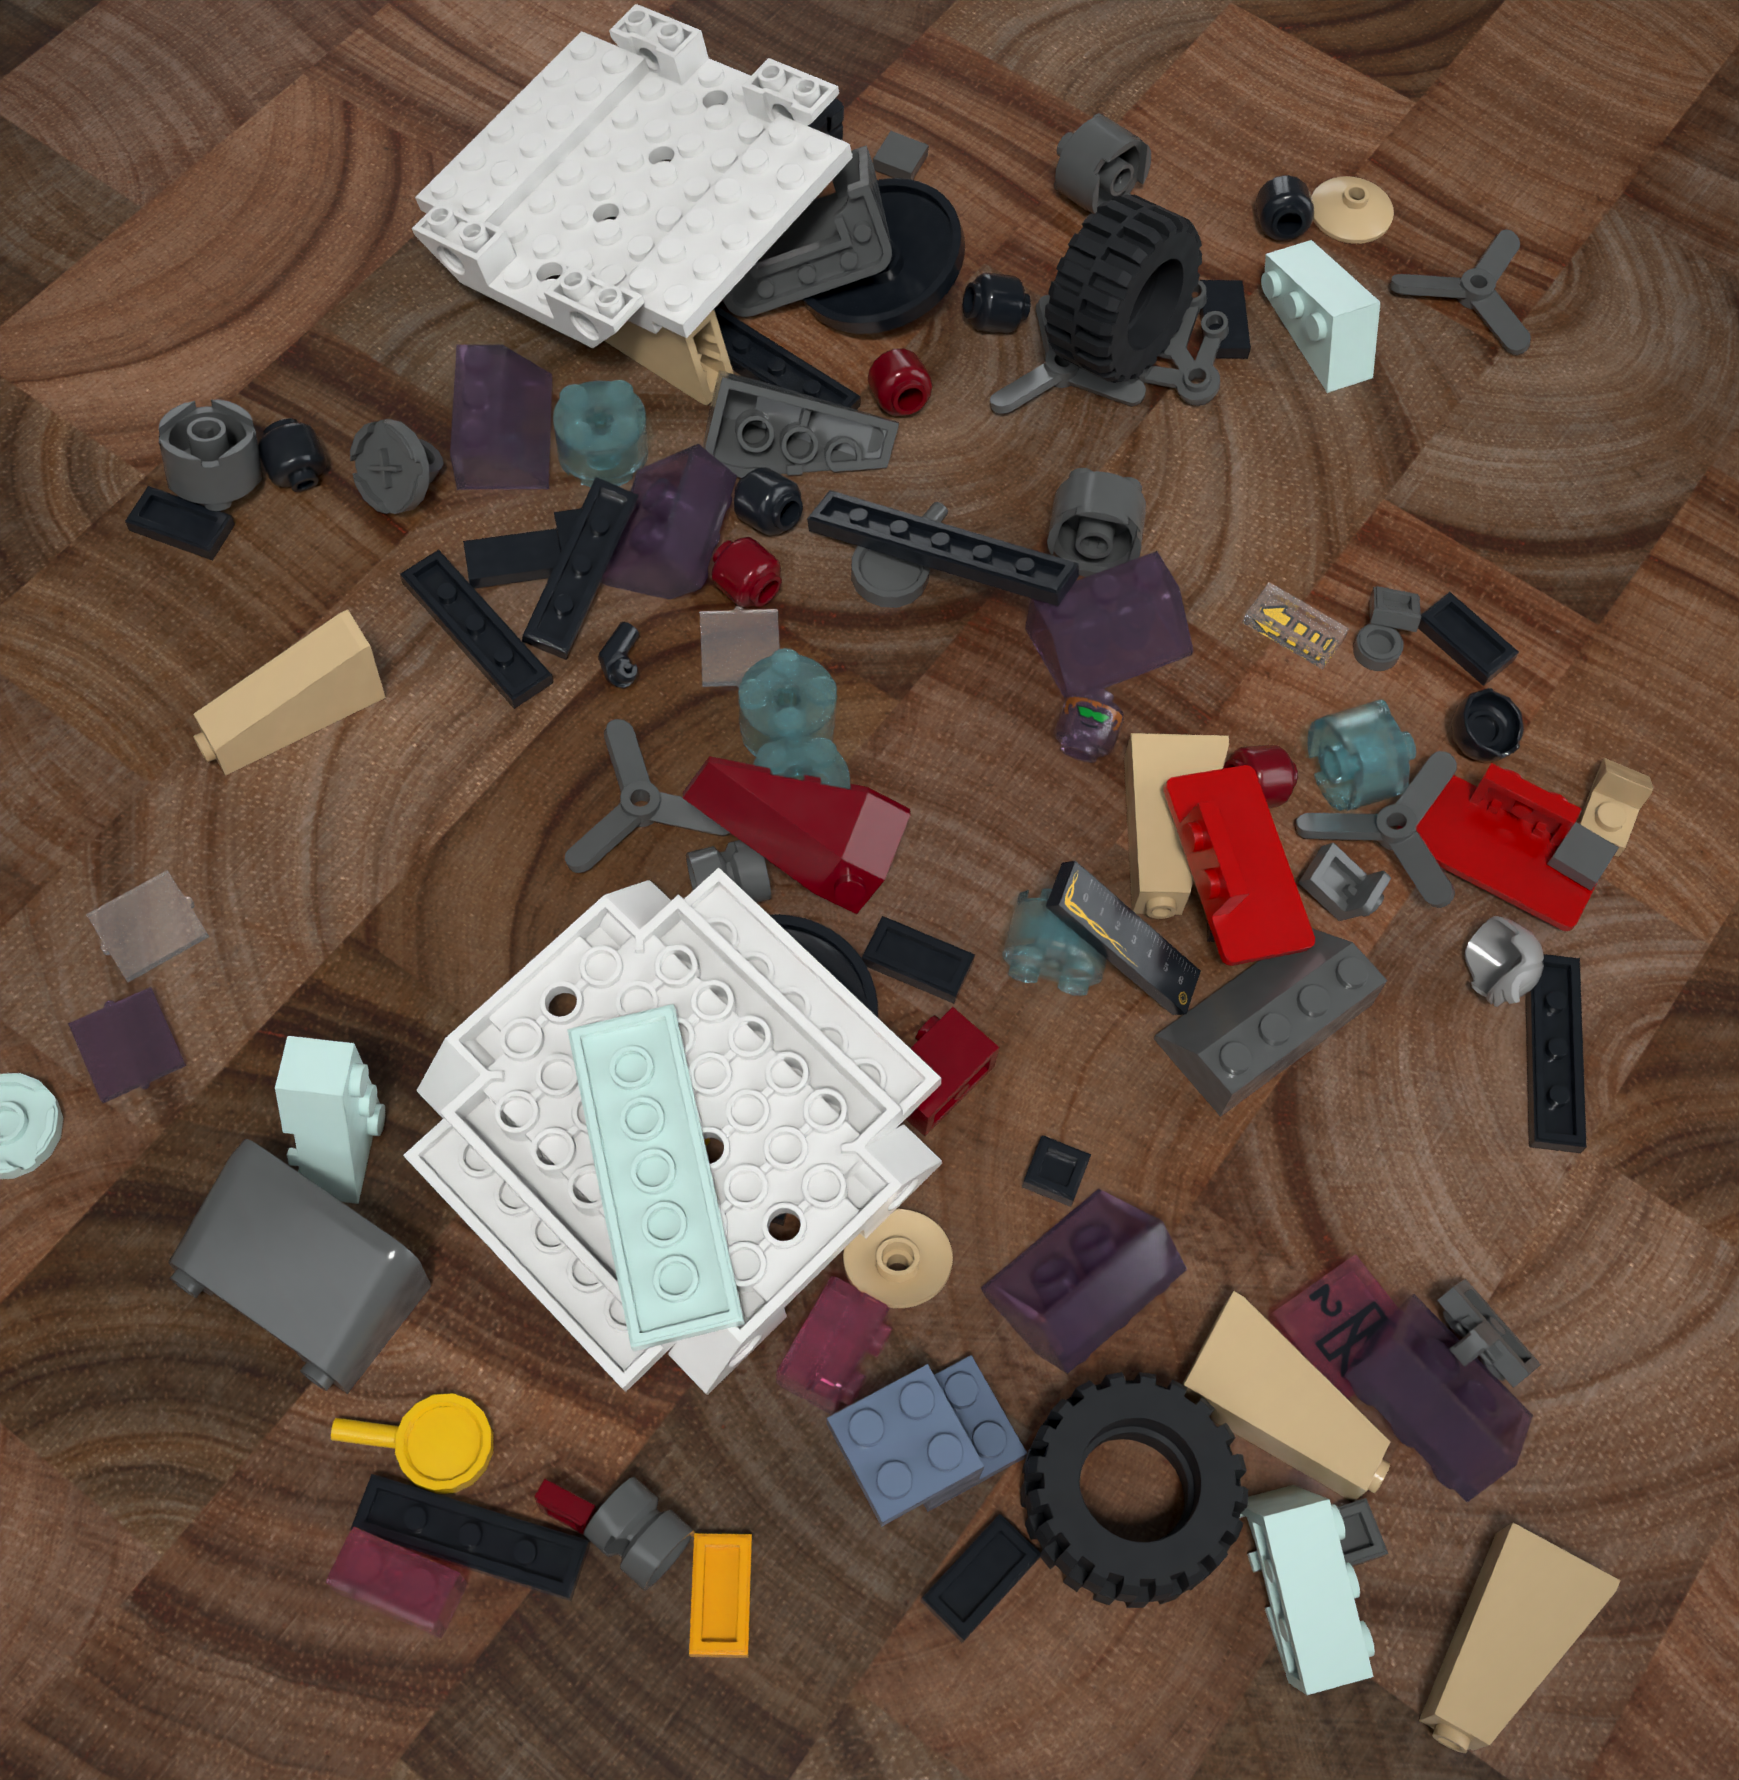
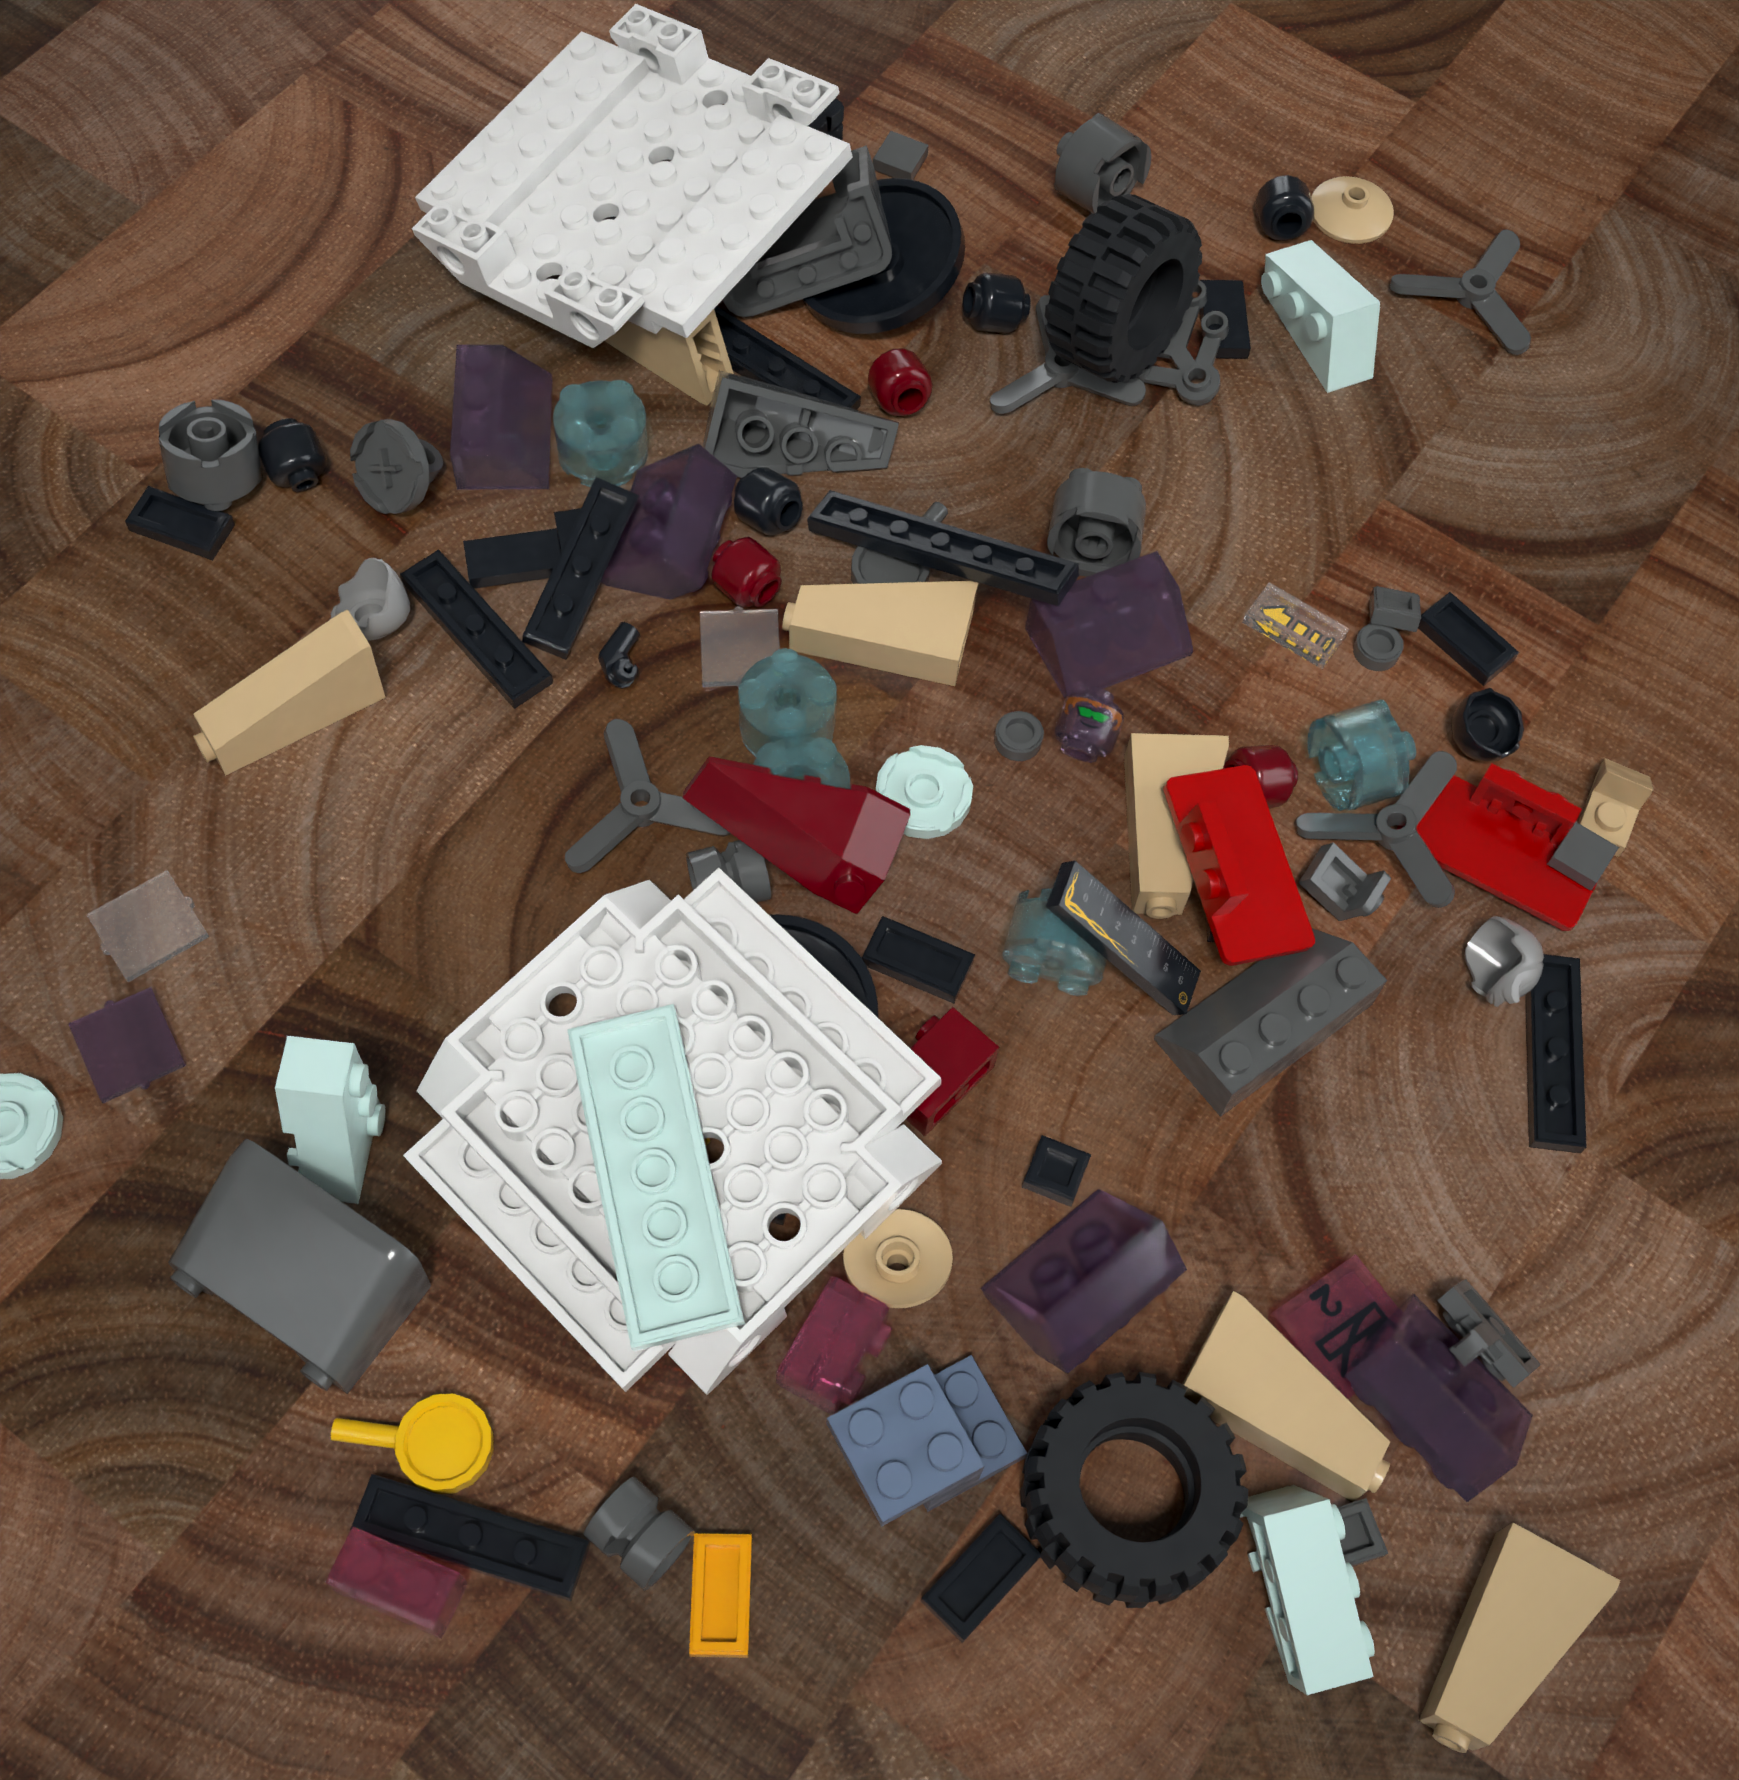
(374, 599): none -> light grey hair
(564, 1506): dark red tile -> none
(886, 626): none -> tan slope
(931, 786): none -> light aqua tile
(1018, 736): none -> dark grey tile

